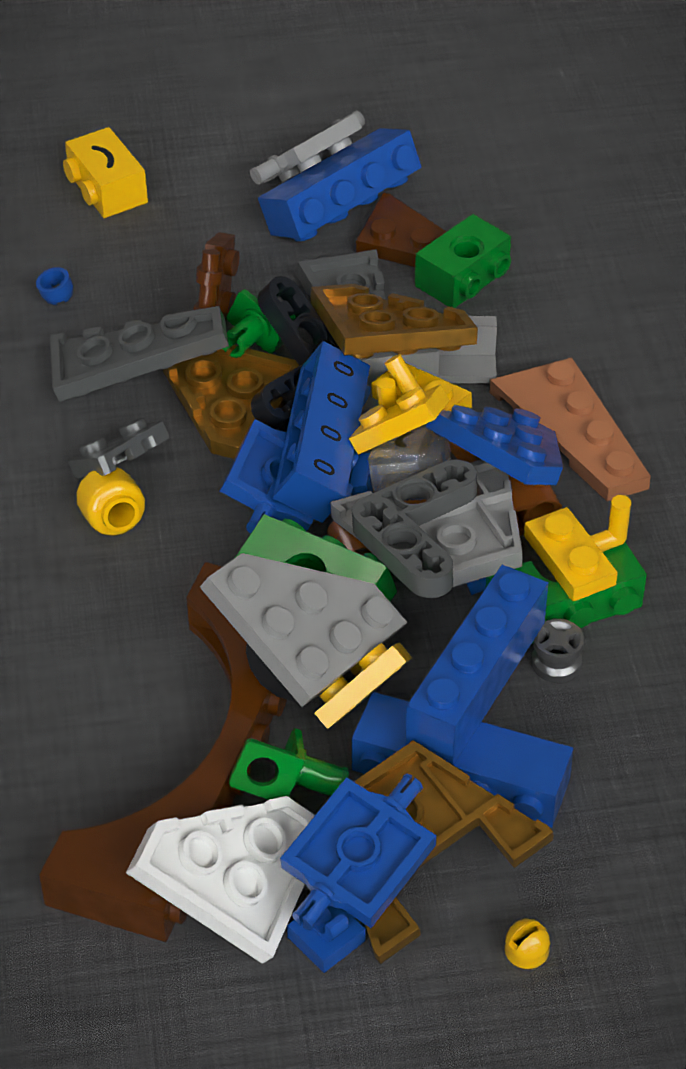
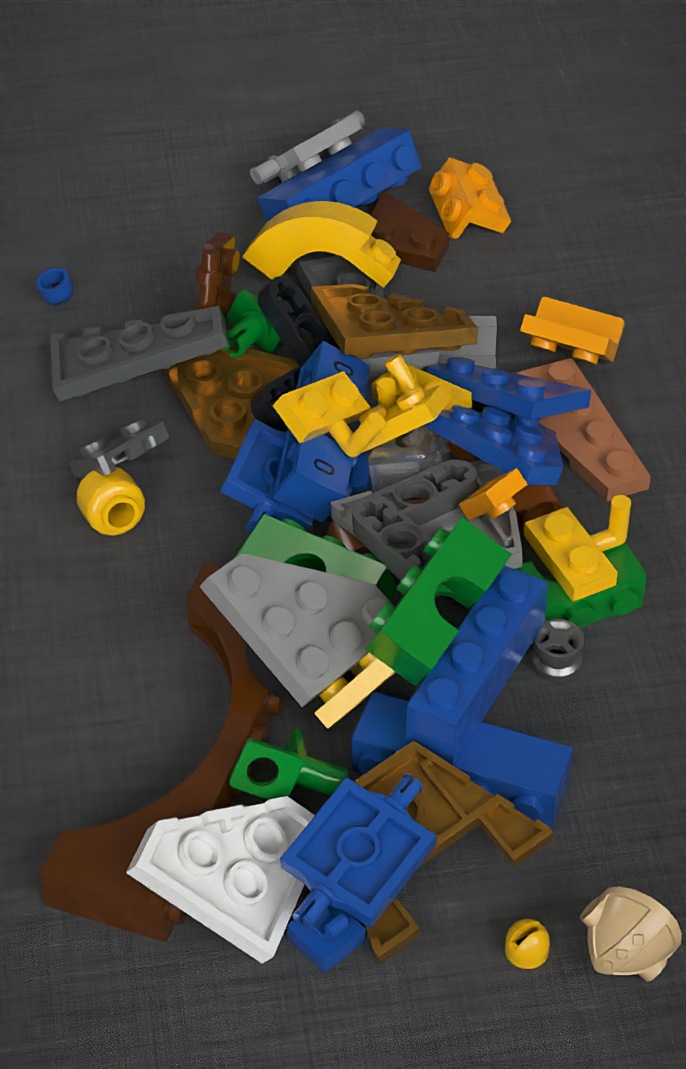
(105, 172): yellow brick -> none
(322, 228): none -> yellow arch
(329, 408): none -> yellow plate
(413, 632): none -> green arch
(462, 261): green brick -> none
(467, 195): none -> light orange bracket
(494, 496): none -> light orange plate
(512, 391): none -> blue wing
(574, 328): none -> light orange bracket
(630, 933): none -> tan helmet

